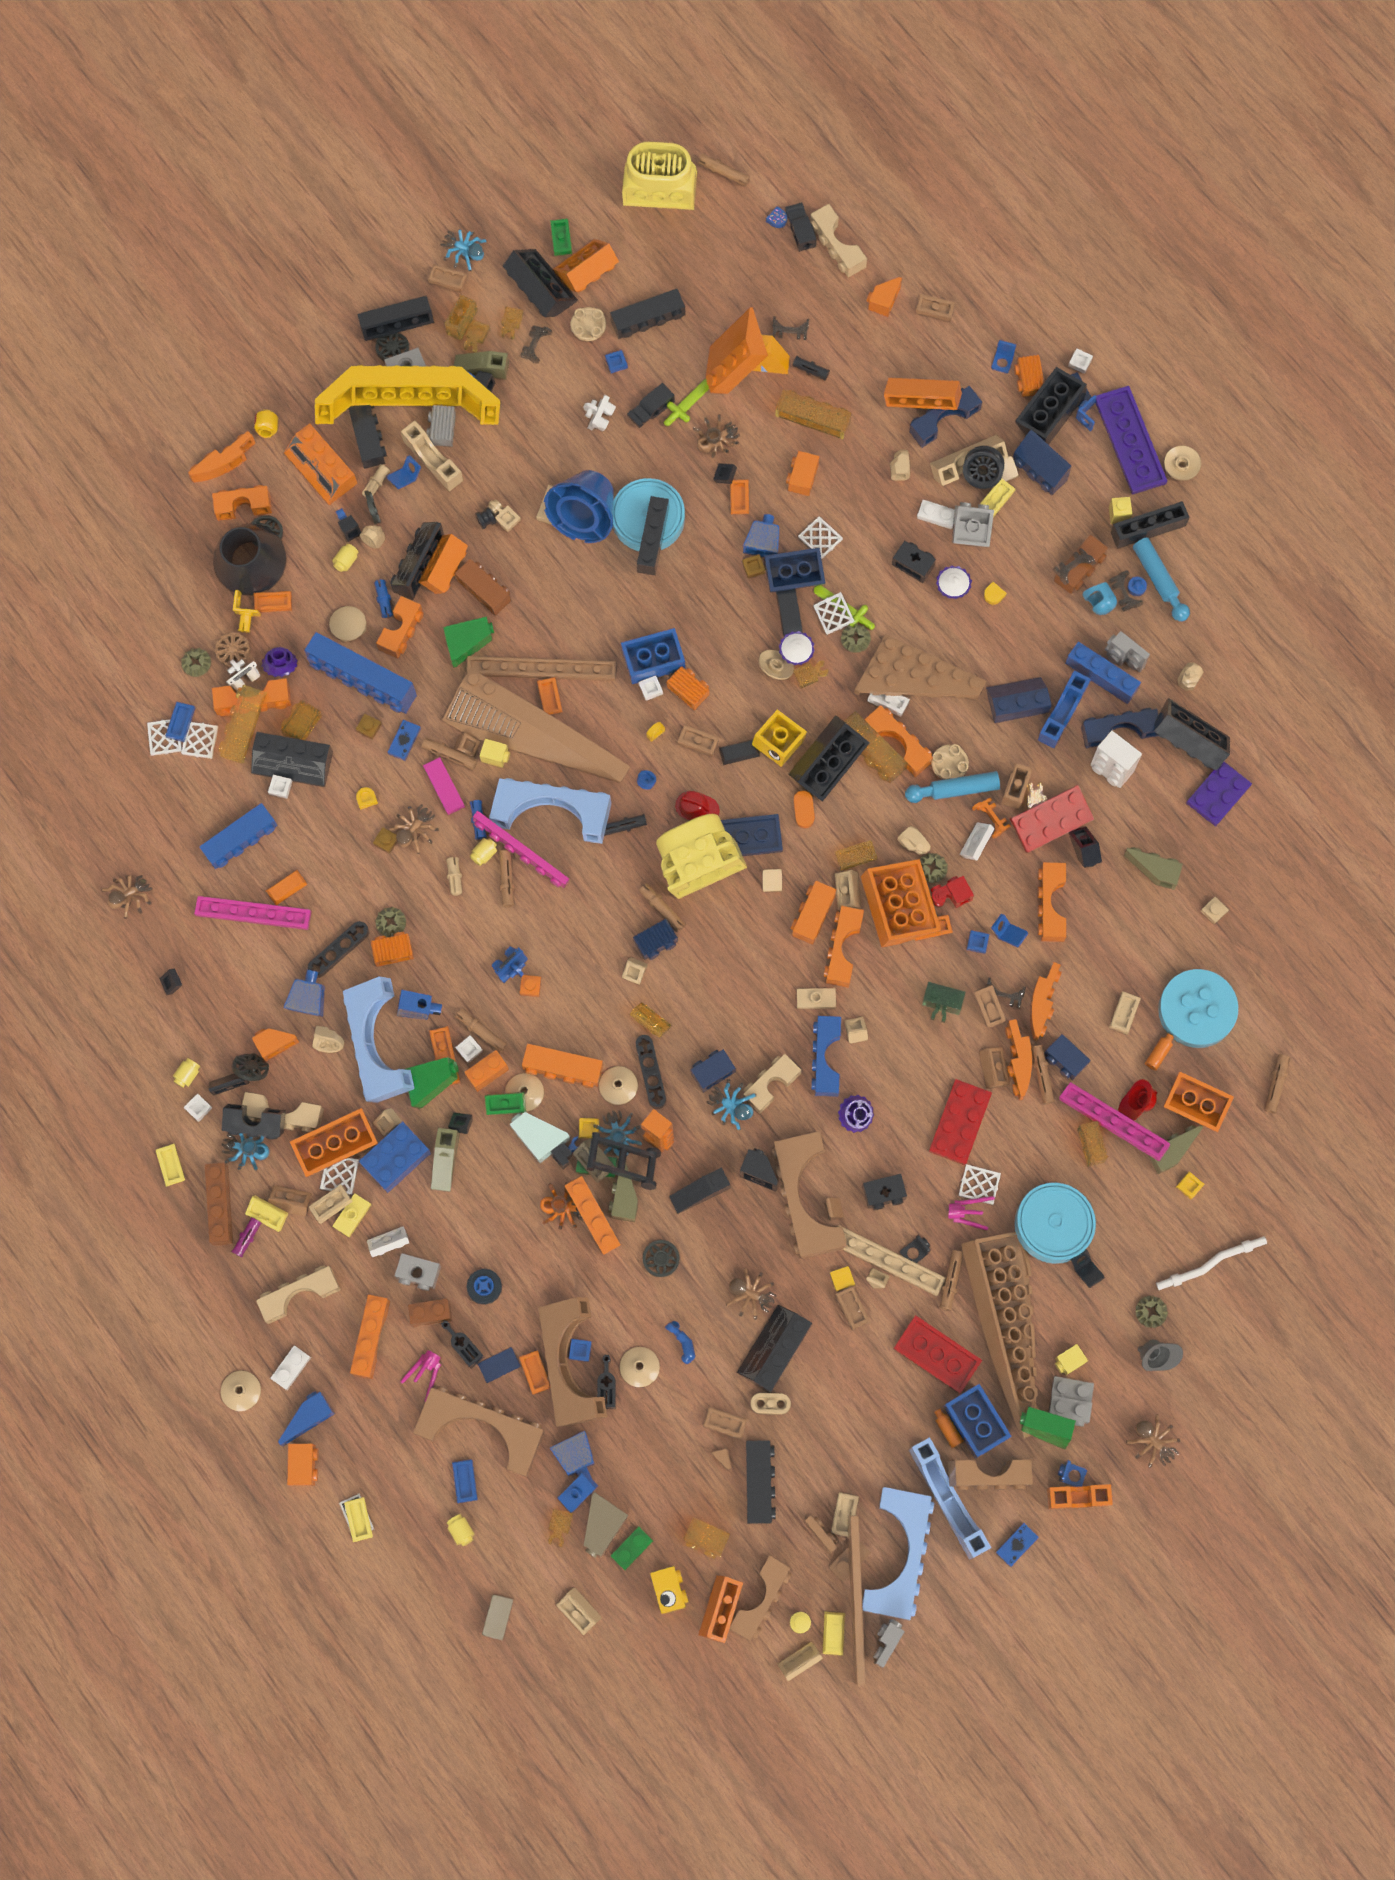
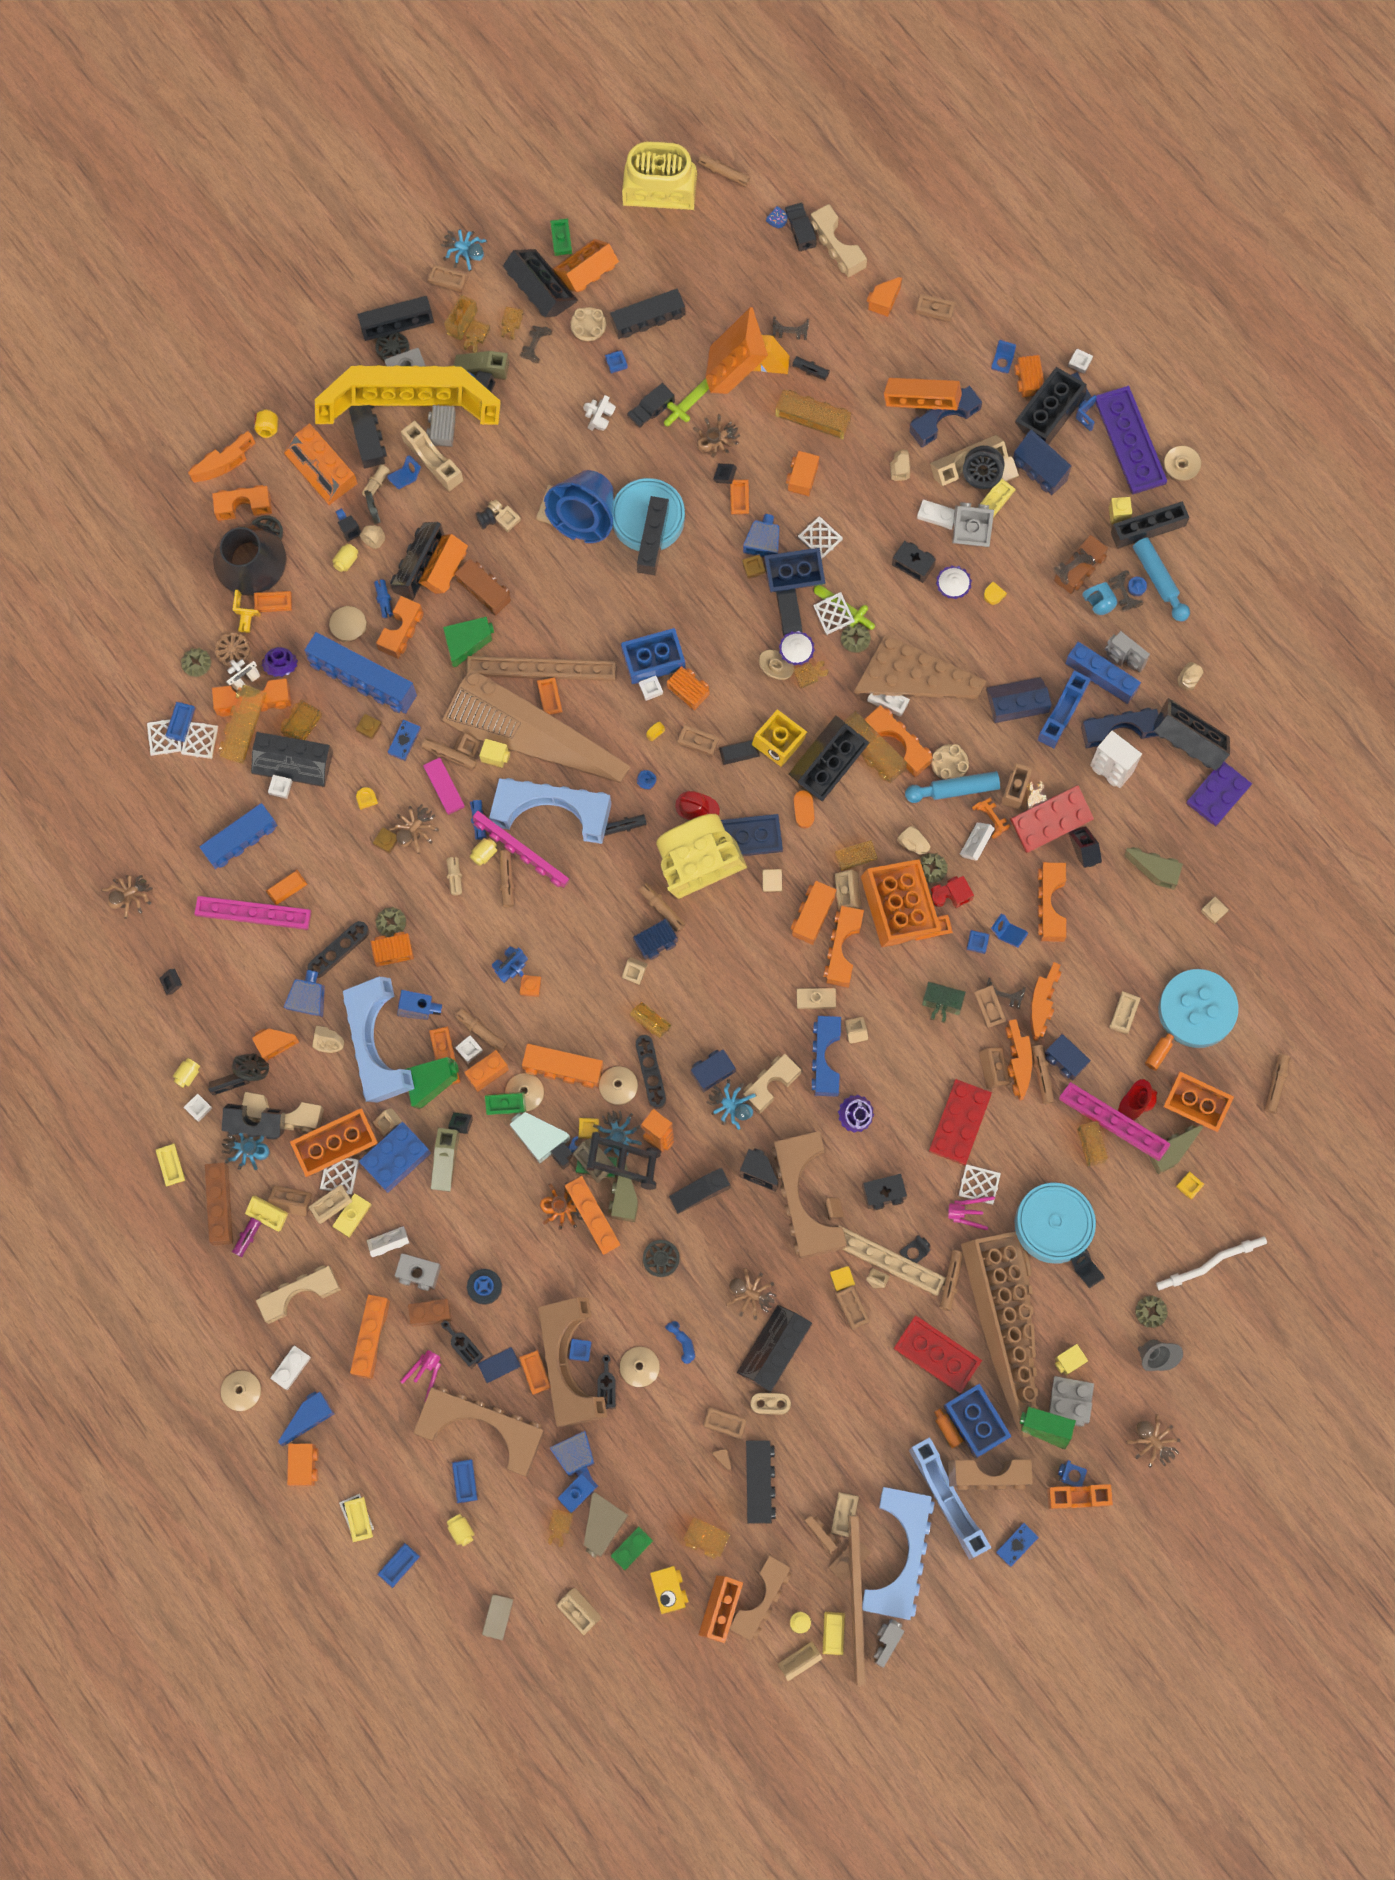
(398, 1565): none -> blue tile

